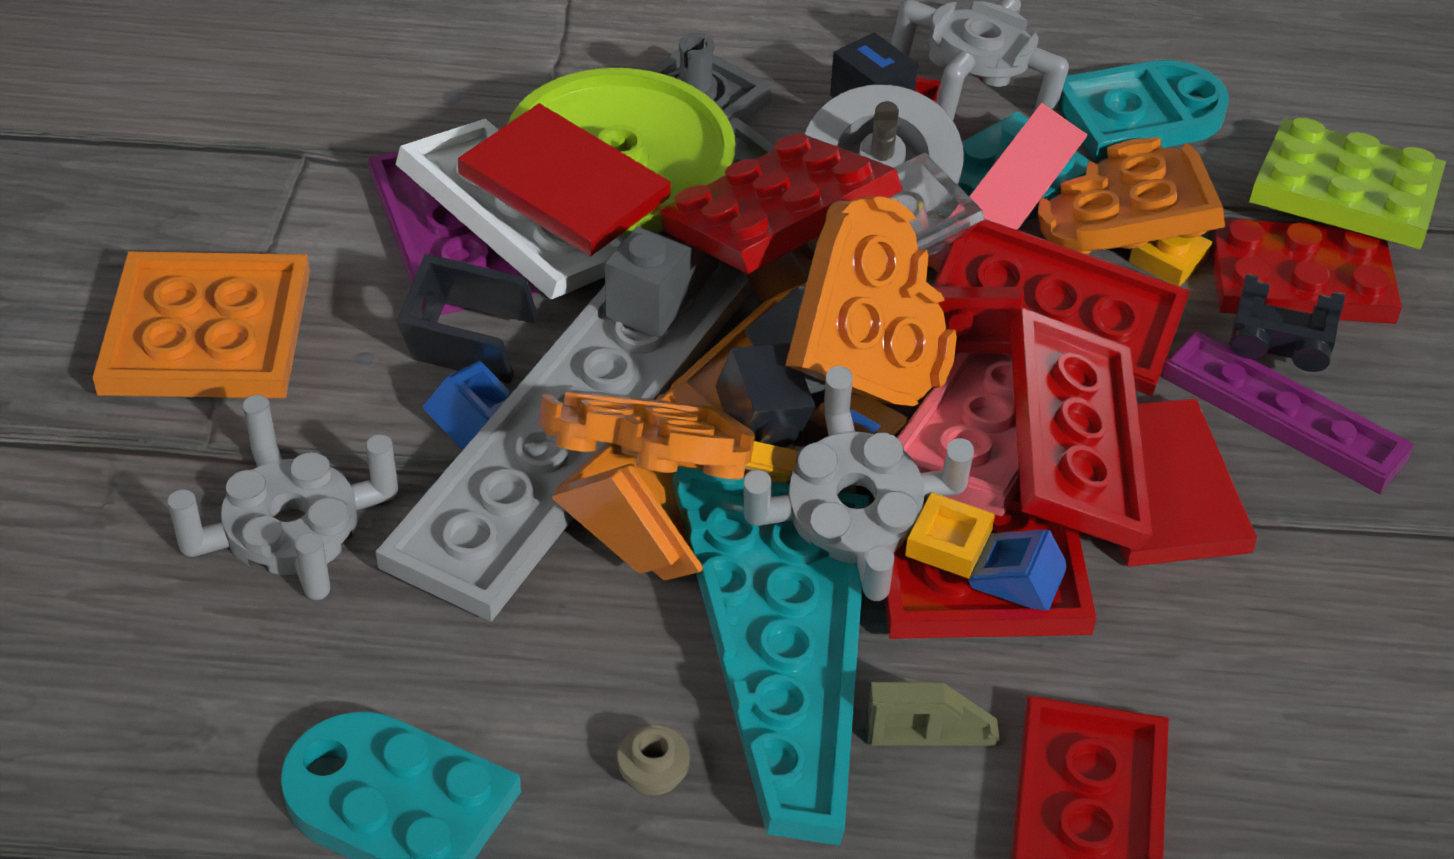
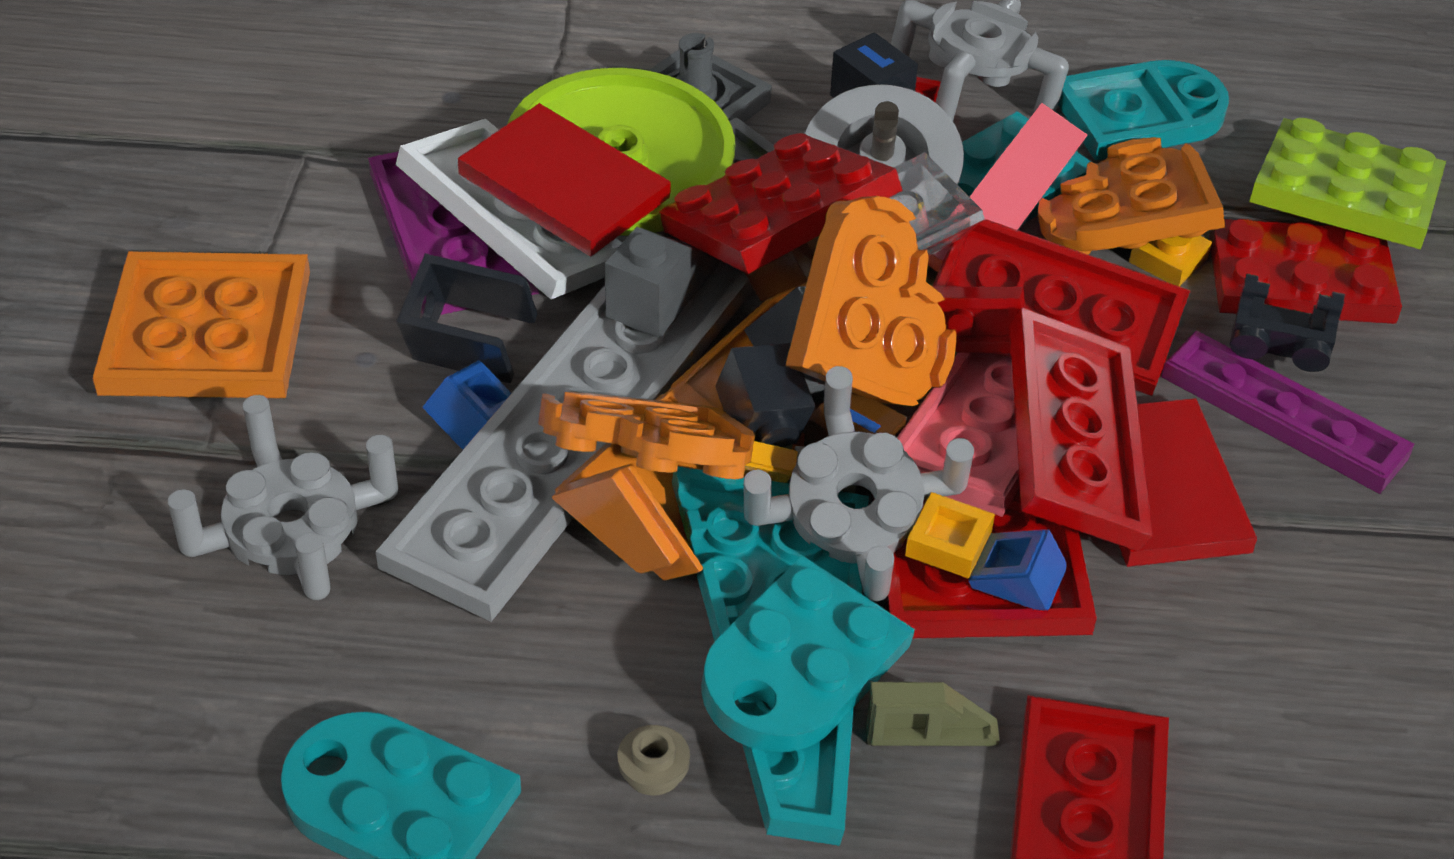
(804, 652): none -> teal plate

